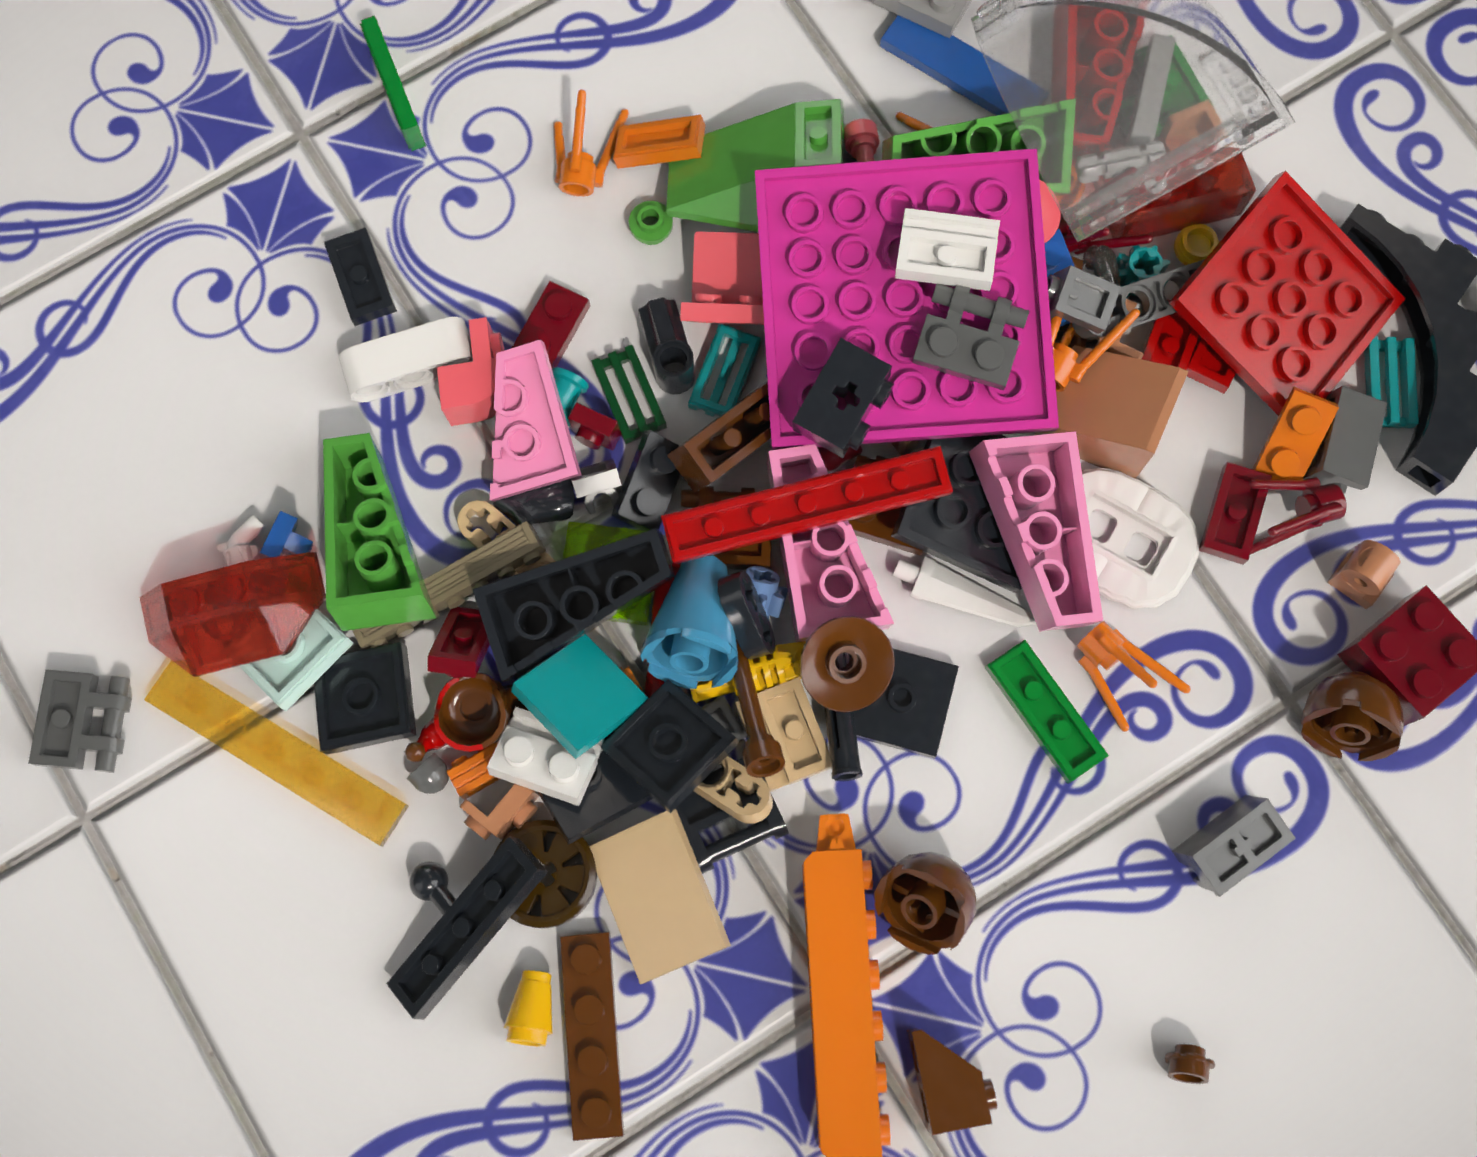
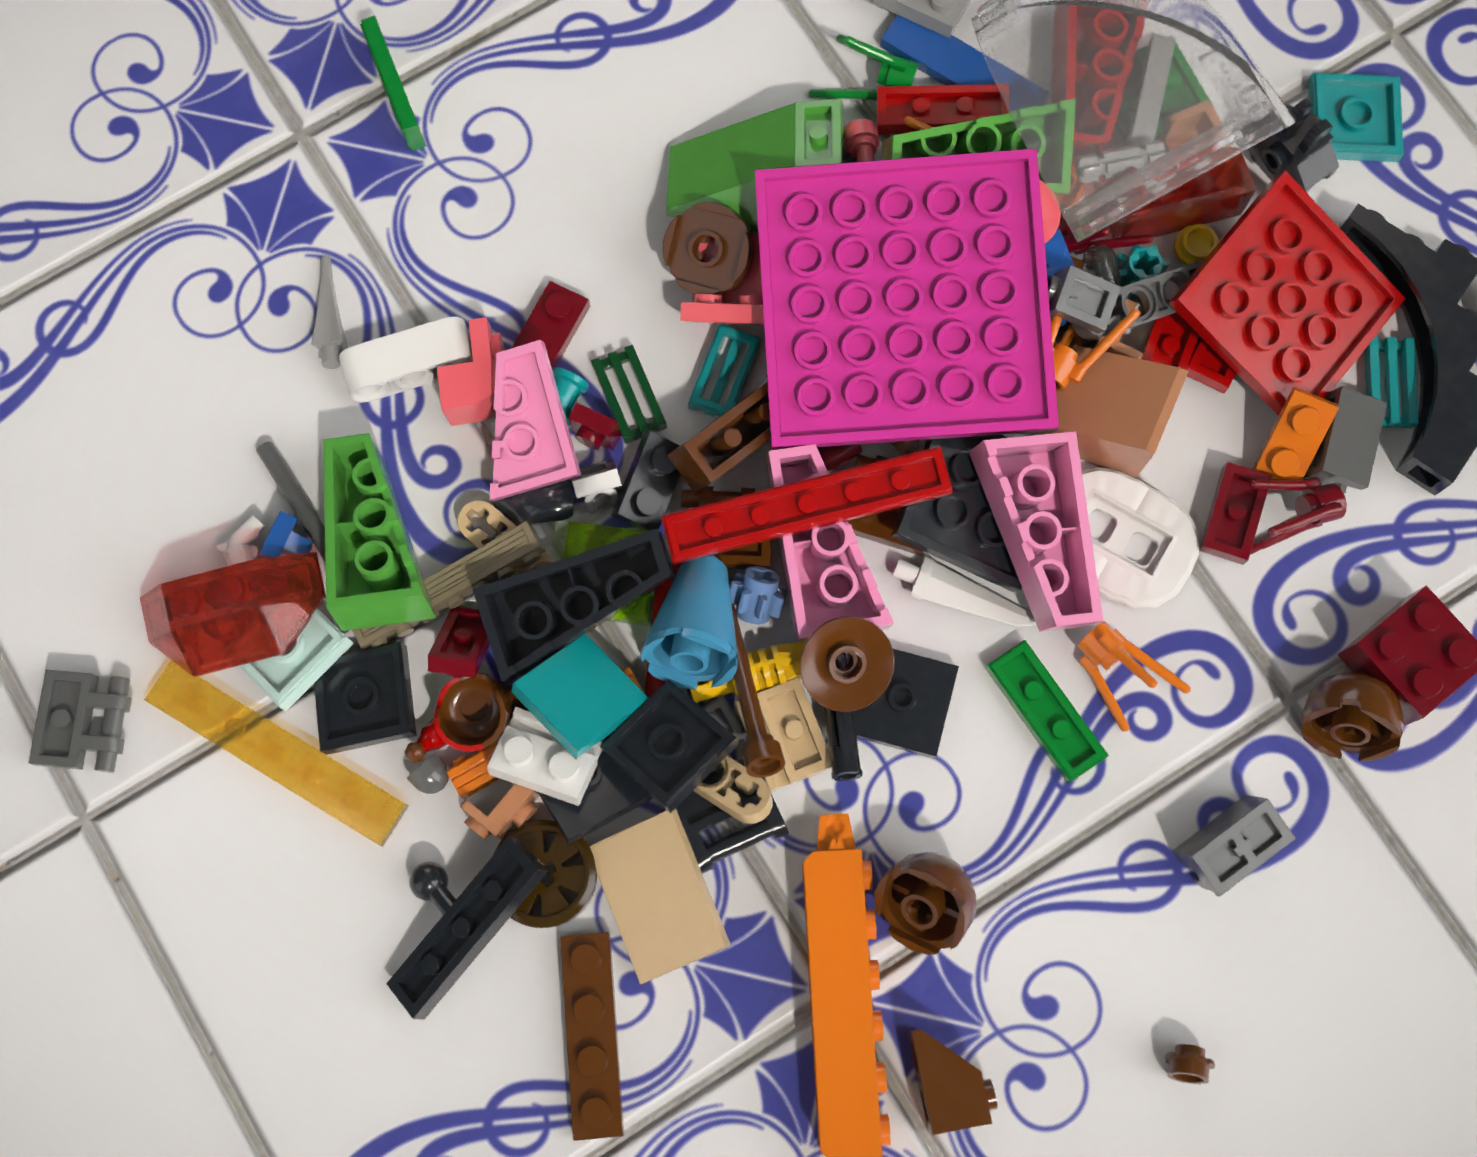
(293, 495): none -> dark grey bar
(328, 328): none -> light grey piece
(360, 276): black plate -> none
(531, 1010): yellow cone -> none
(577, 172): orange plant -> none
(654, 233): bright green plate -> none
(659, 141): orange tile -> none
(667, 345): black piece -> none
(734, 245): none -> reddish brown plate
(746, 615): black beam -> none
(845, 371): black brick -> none
(893, 72): none -> green plant
(935, 105): none -> red plate
(947, 249): white plate -> none
(967, 350): dark grey plate -> none
(1299, 149): none -> black hinge
(1362, 113): none -> teal tile
(1365, 572): nougat leg -> none

